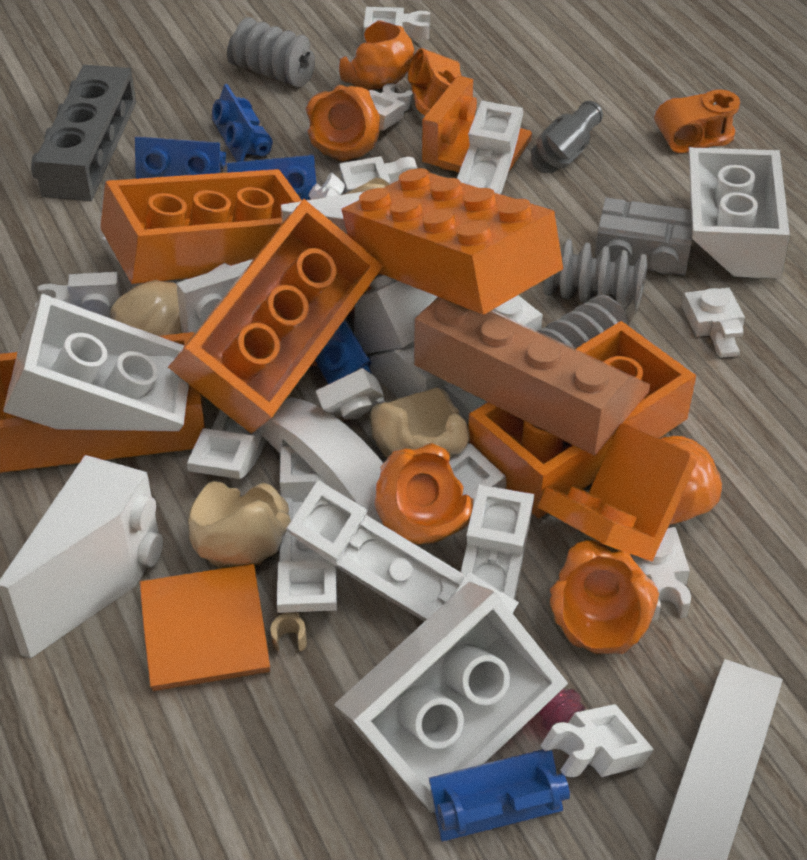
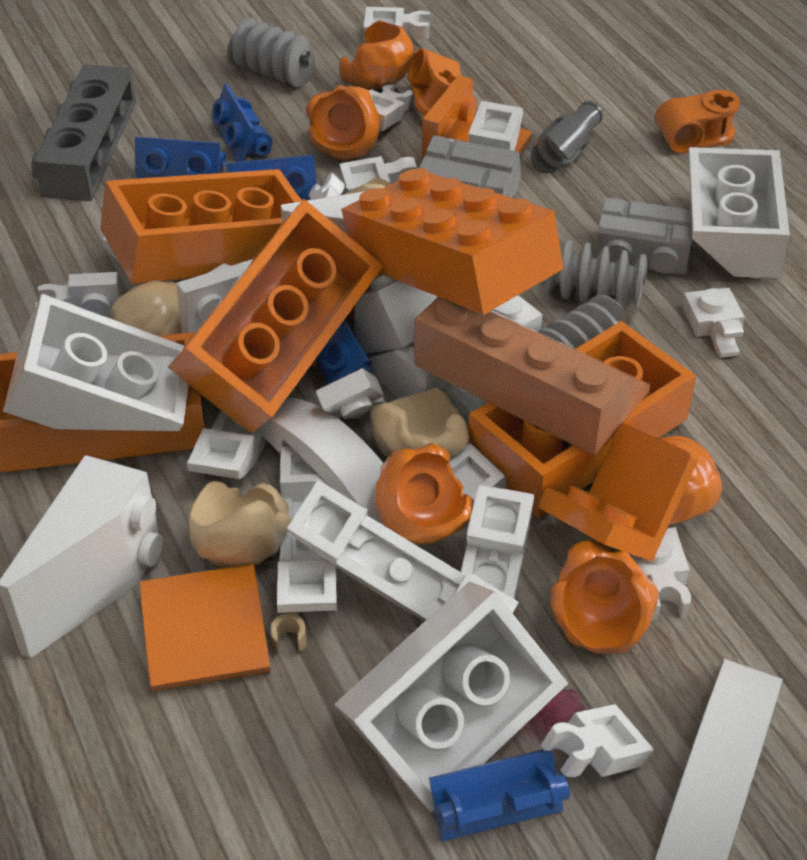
(474, 164): none -> light grey brick

